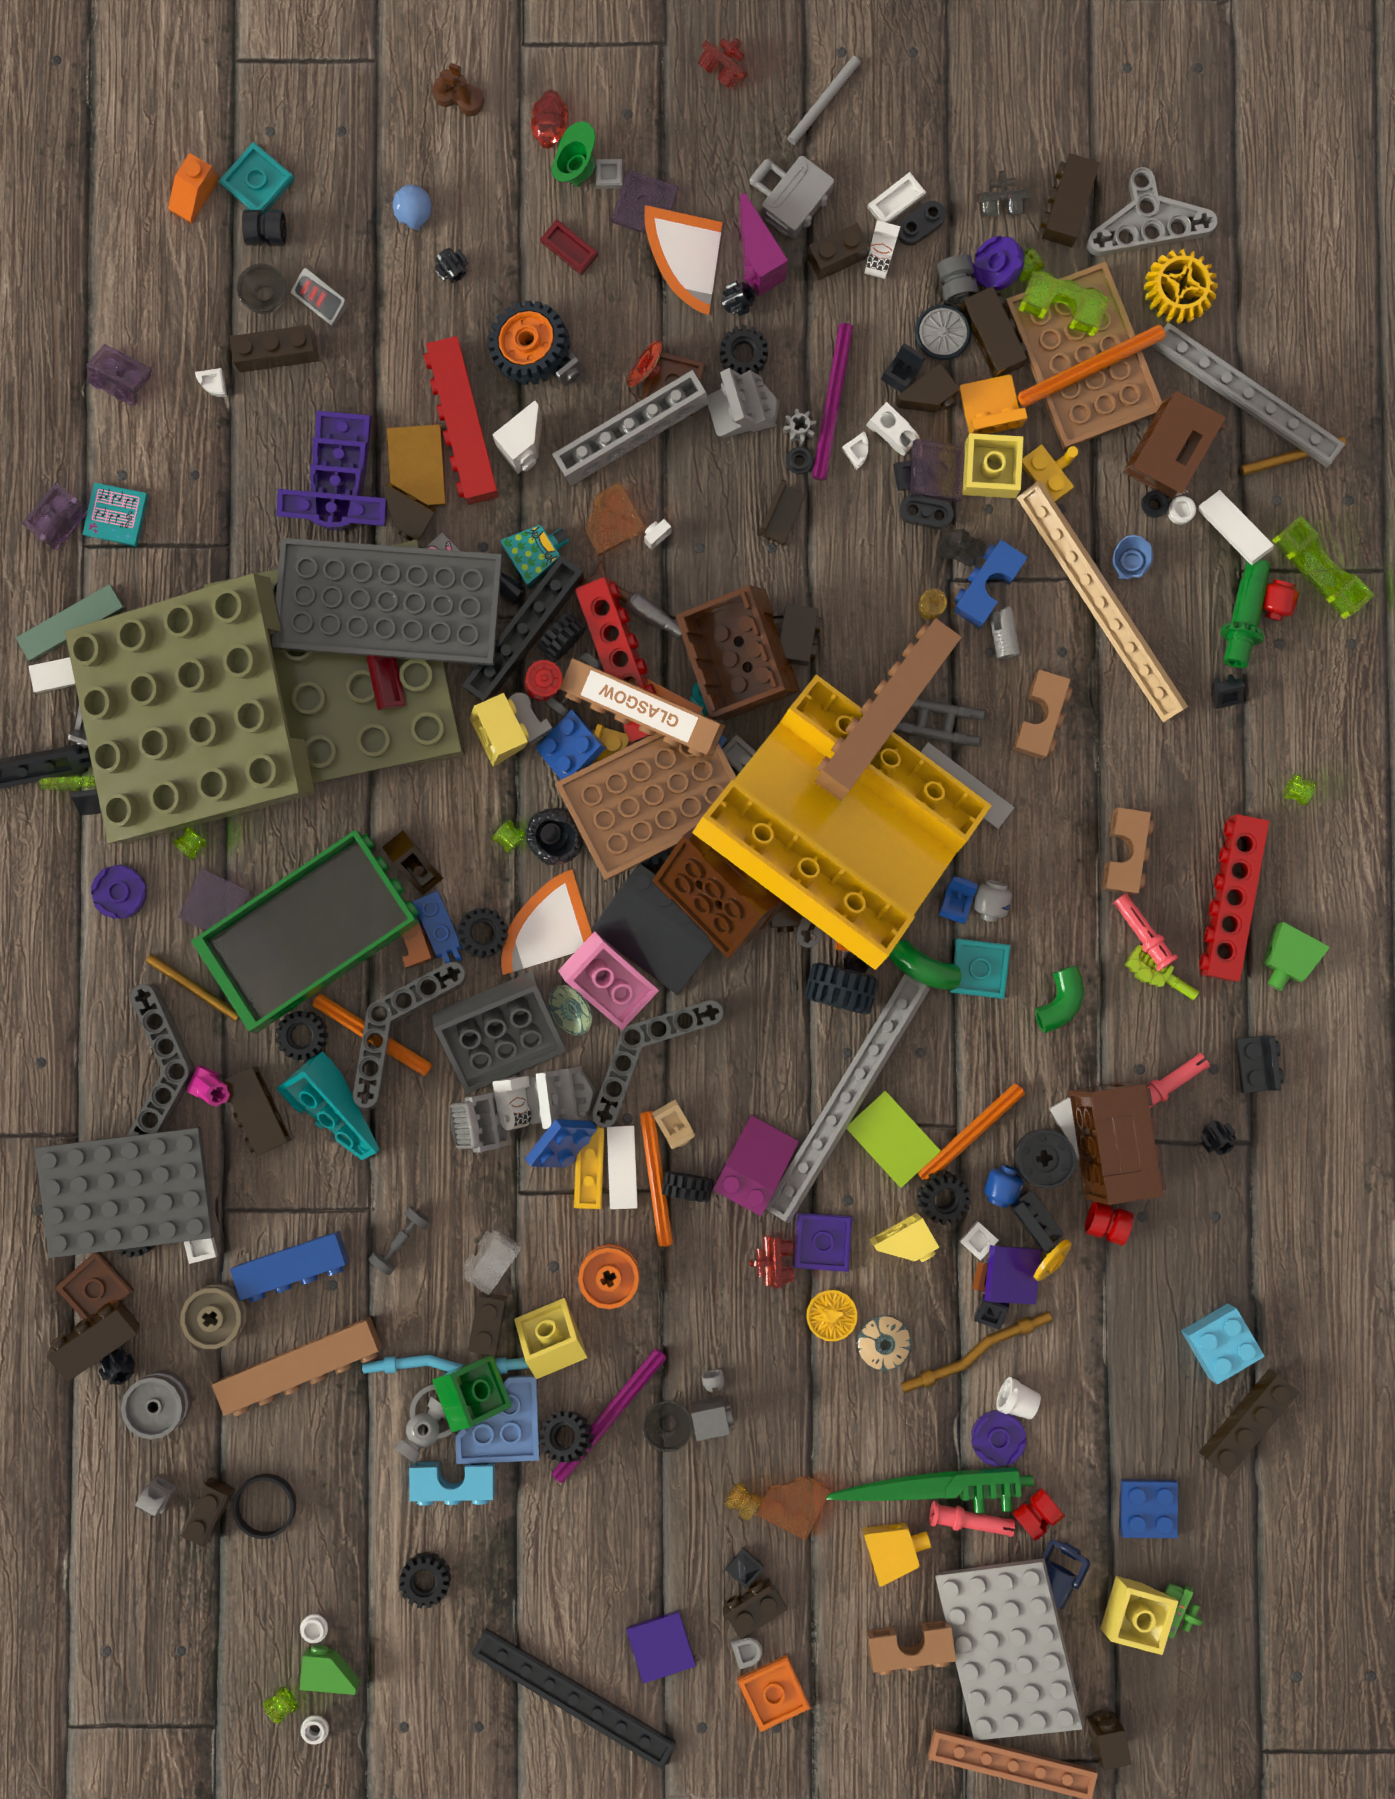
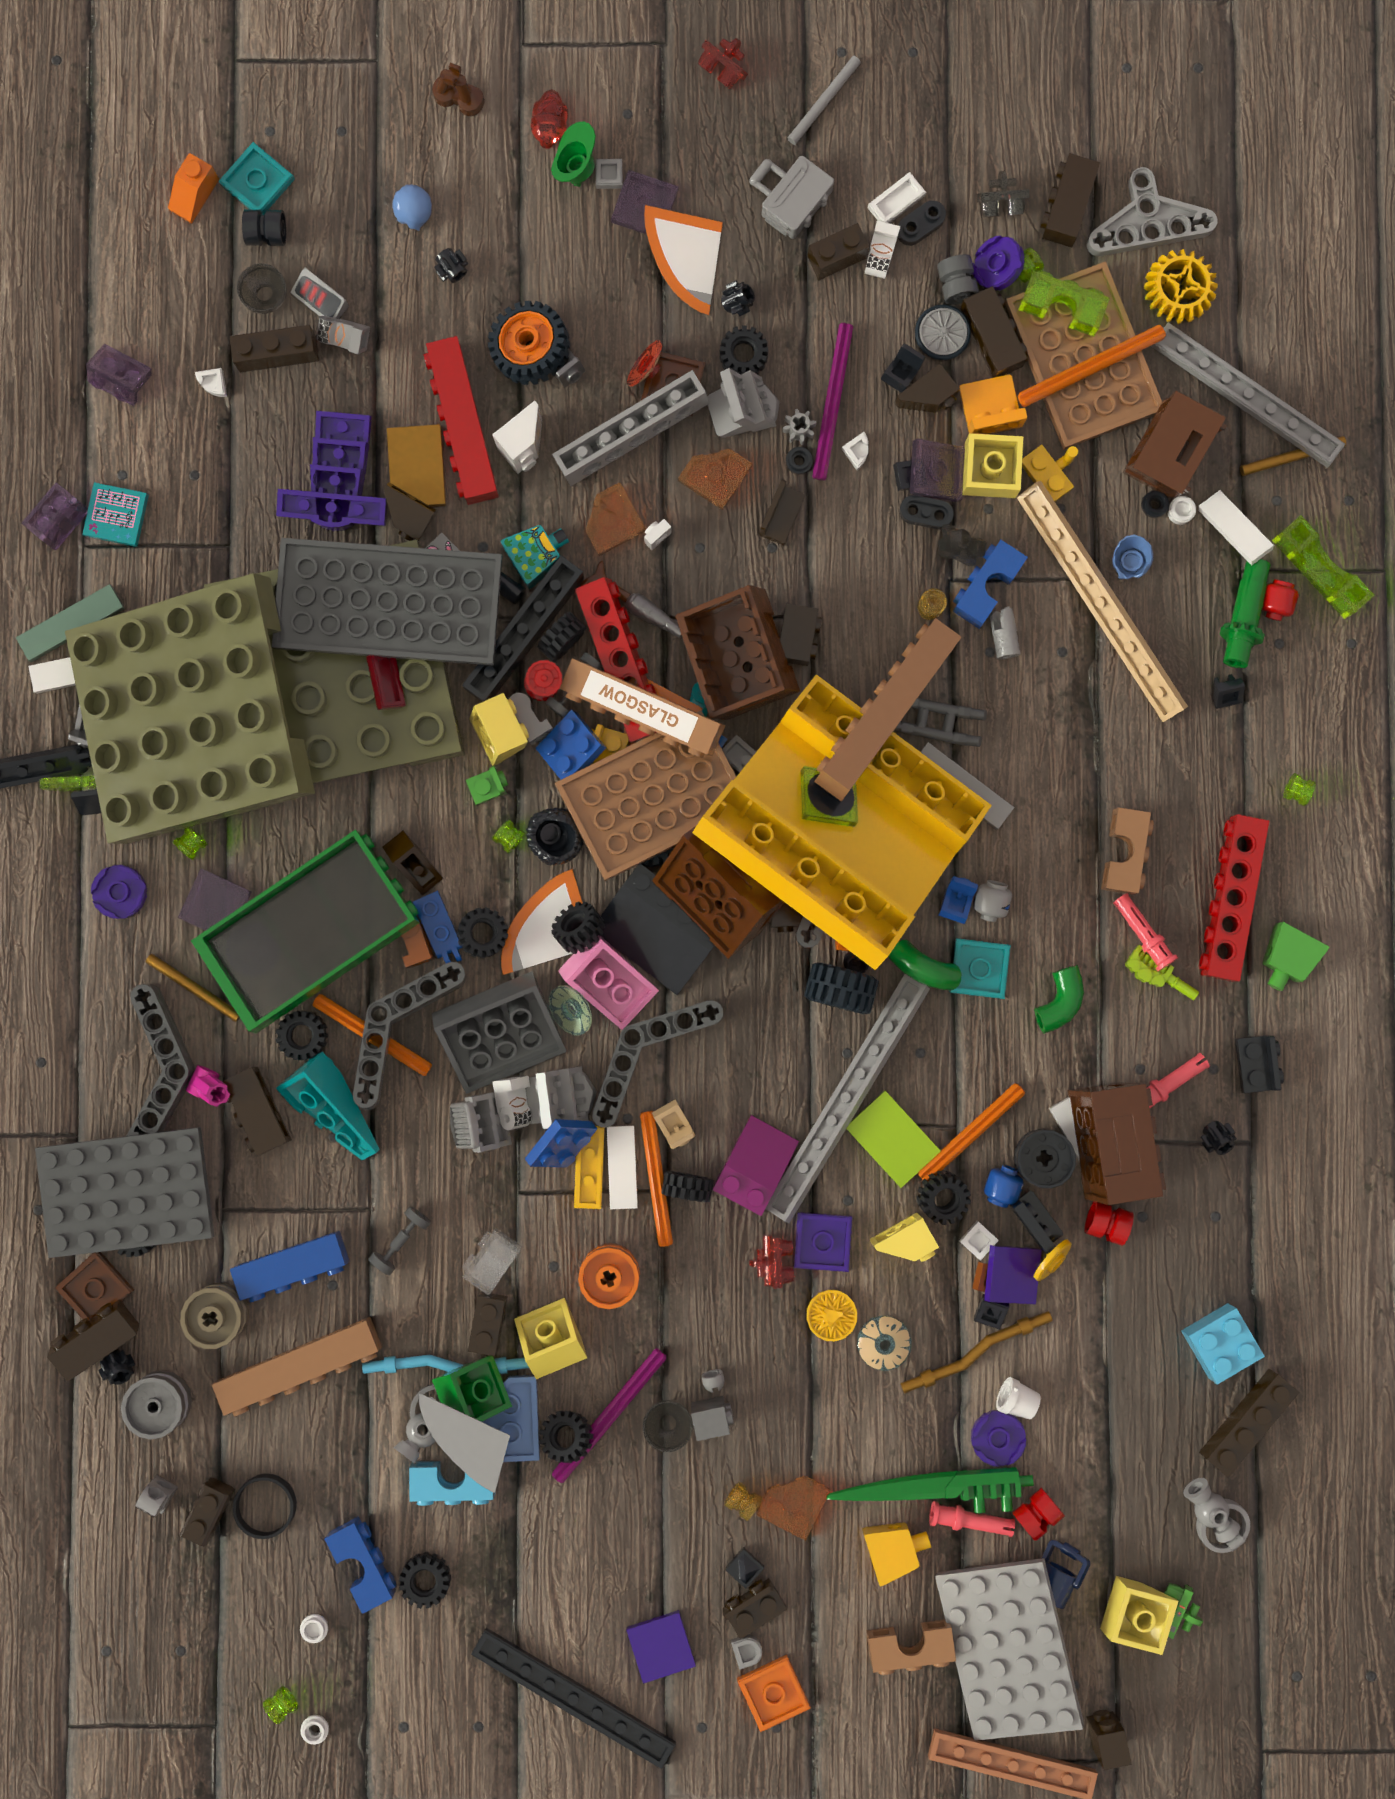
(200, 1250): white plate -> none
(327, 1672): bright green slope -> none
(343, 334): none -> light grey leg
(354, 1542): none -> blue arch
(467, 1441): none -> light grey sticker
(487, 785): none -> bright green bracket
(569, 247): dark red tile -> none
(578, 927): none -> black tyre
(715, 475): none -> clear orange plate
(762, 257): magenta slope -> none
(823, 806): none -> tile
(893, 429): white leg -> none
(1051, 693): medium nougat arch -> none
(1148, 1508): blue plate -> none
(1213, 1512): none -> light grey piece

